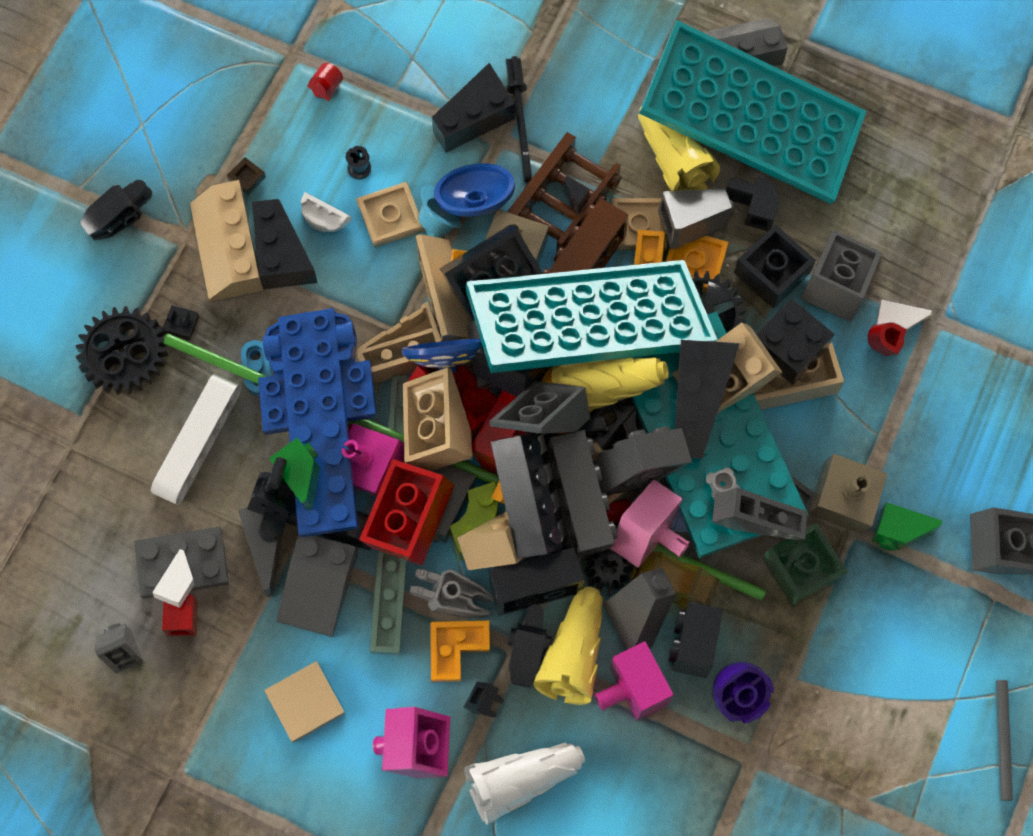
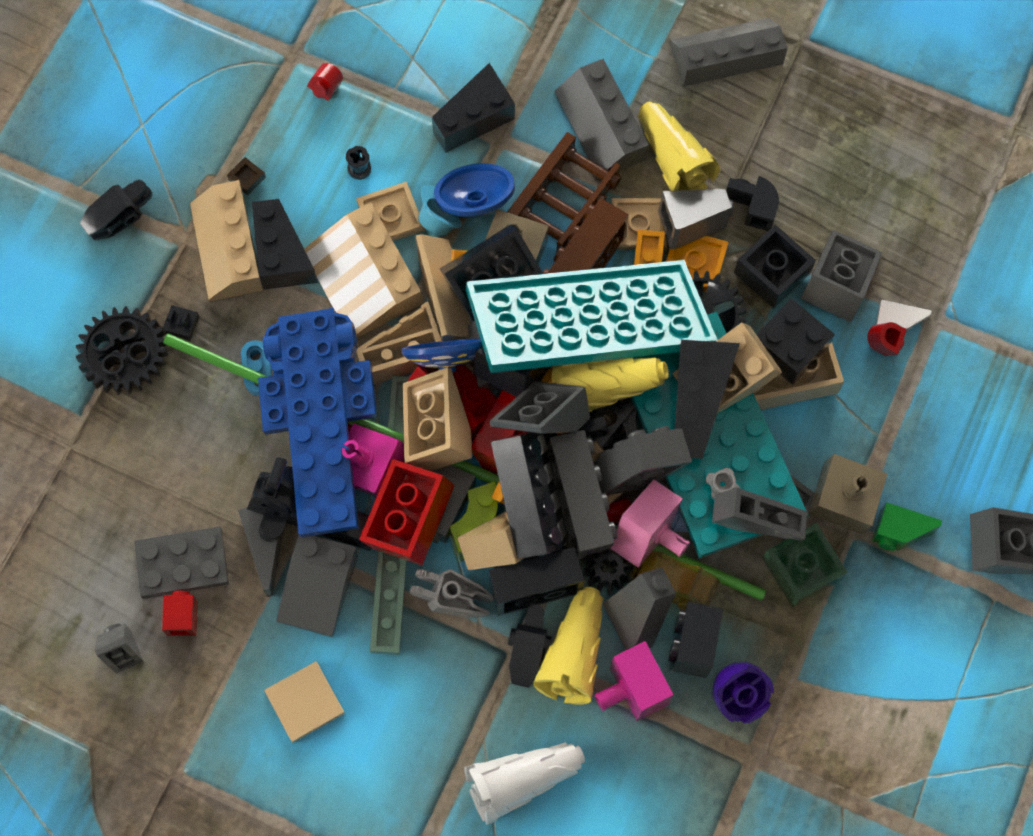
(176, 582): white tile -> none
(196, 439): white beam -> none
(300, 471): green slope -> none
(322, 215): white plate -> none
(363, 271): none -> tan slope
(414, 743): dark pink brick -> none
(448, 642): light orange plate -> none
(482, 698): black tile -> none
(517, 86): black piece -> none
(575, 193): black slope -> none
(602, 117): none -> dark grey slope
(753, 112): teal plate -> none
(1004, 742): dark grey bar -> none

